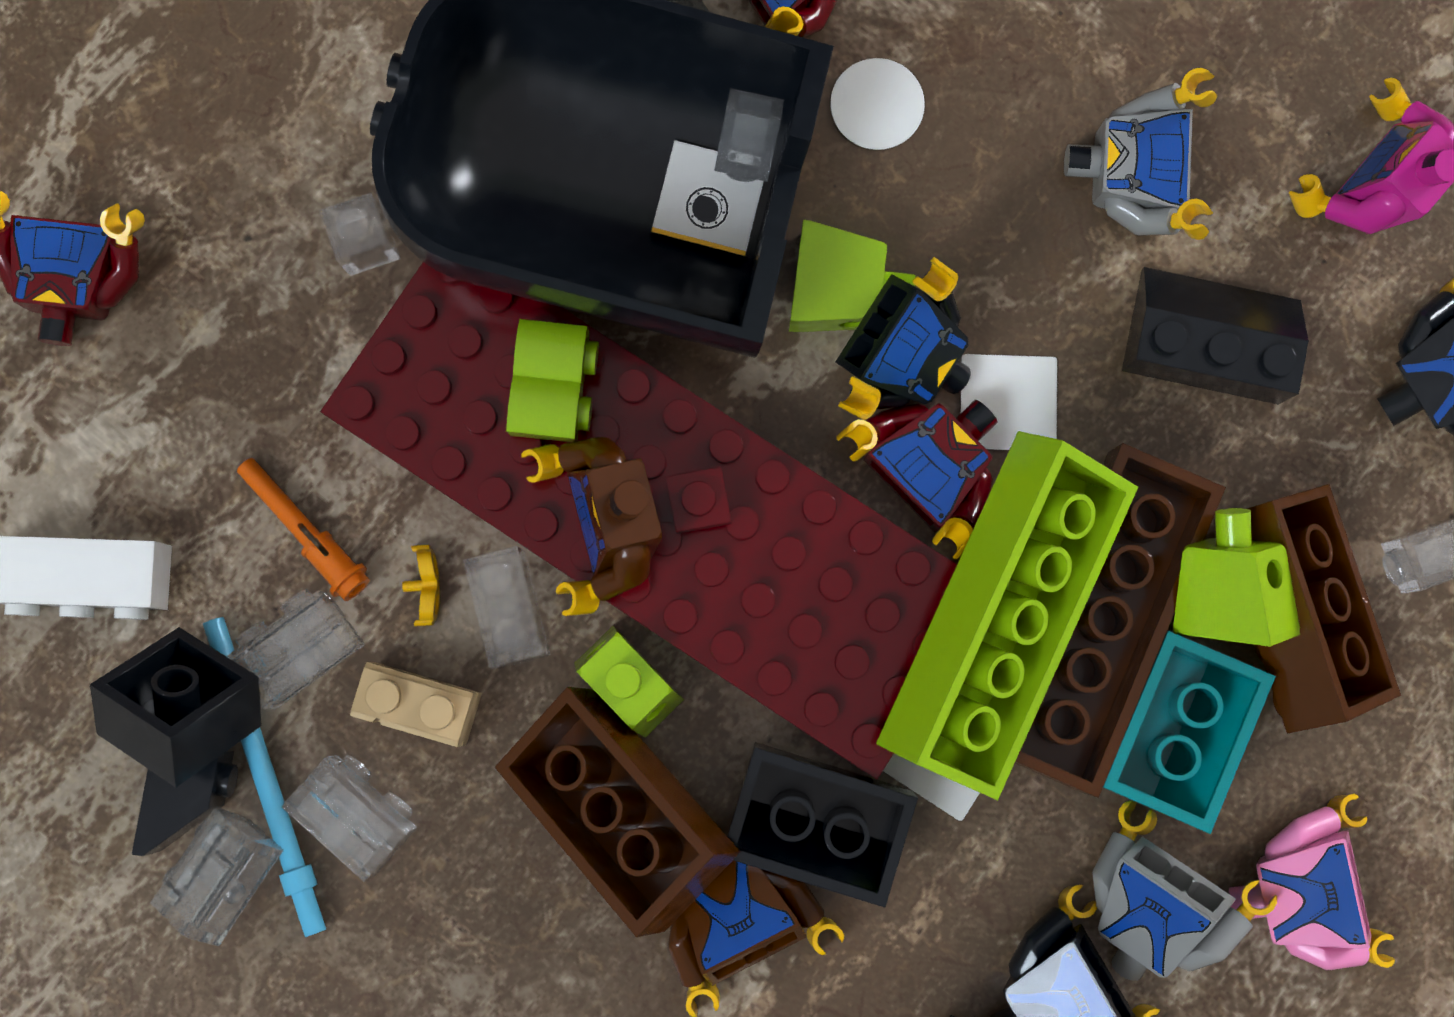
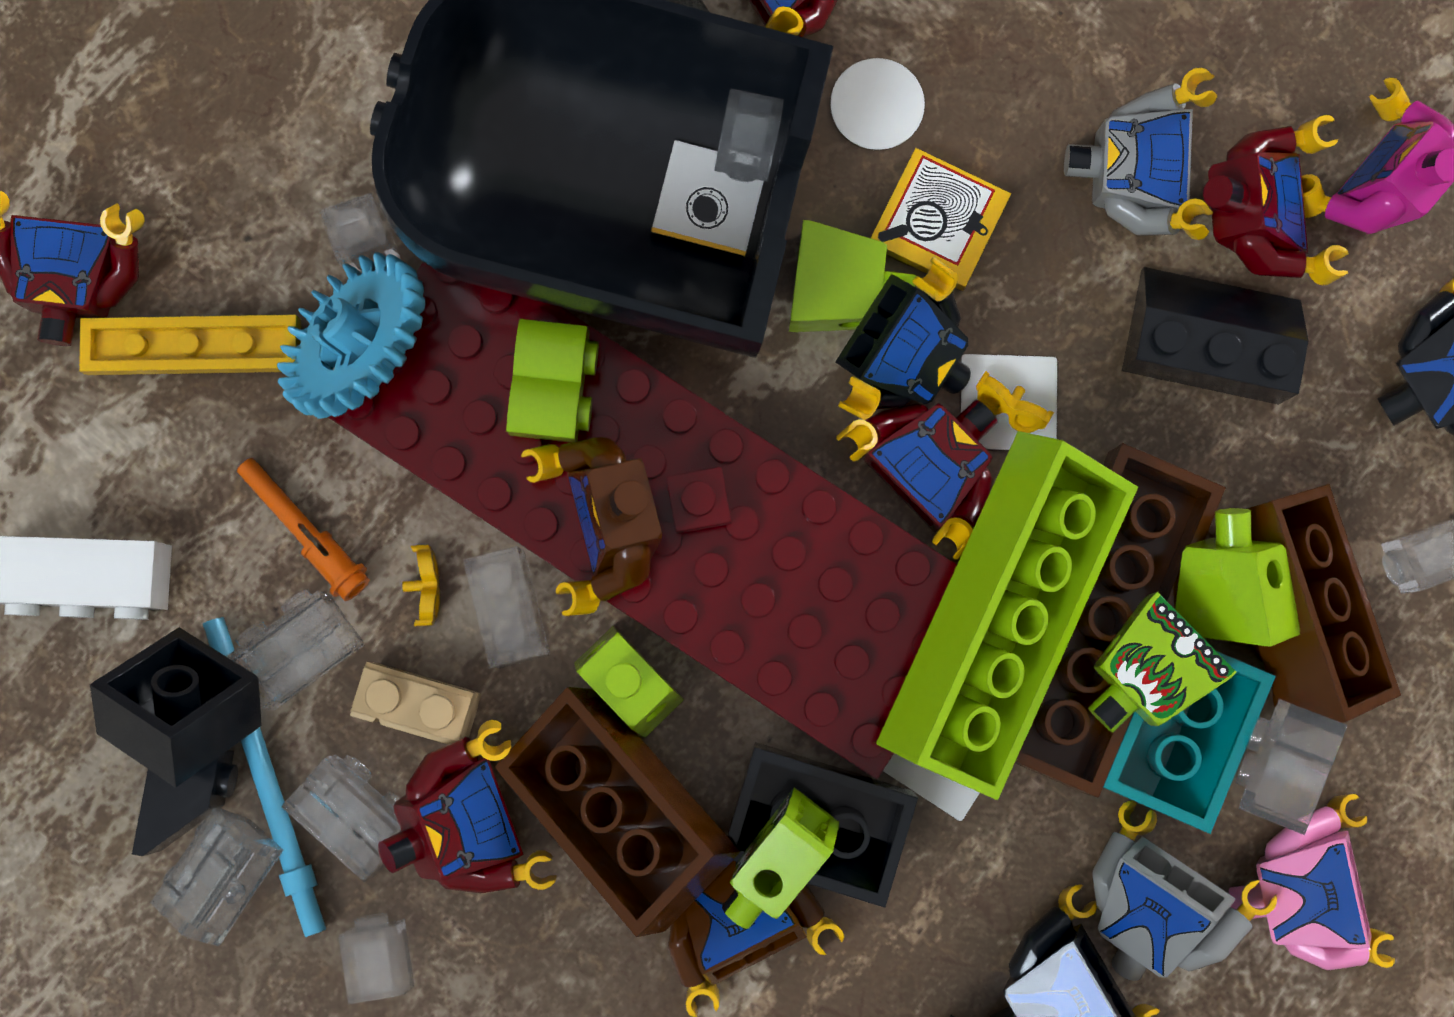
(185, 344): none -> yellow plate
(357, 332): none -> medium azure gear
(376, 959): none -> clear brick
(459, 823): none -> torso
(791, 845): none -> lime torso
(940, 216): none -> tile
(1022, 414): none -> yellow piece
(1156, 667): none -> torso
(1261, 204): none -> dark red torso
(1290, 765): none -> clear brick

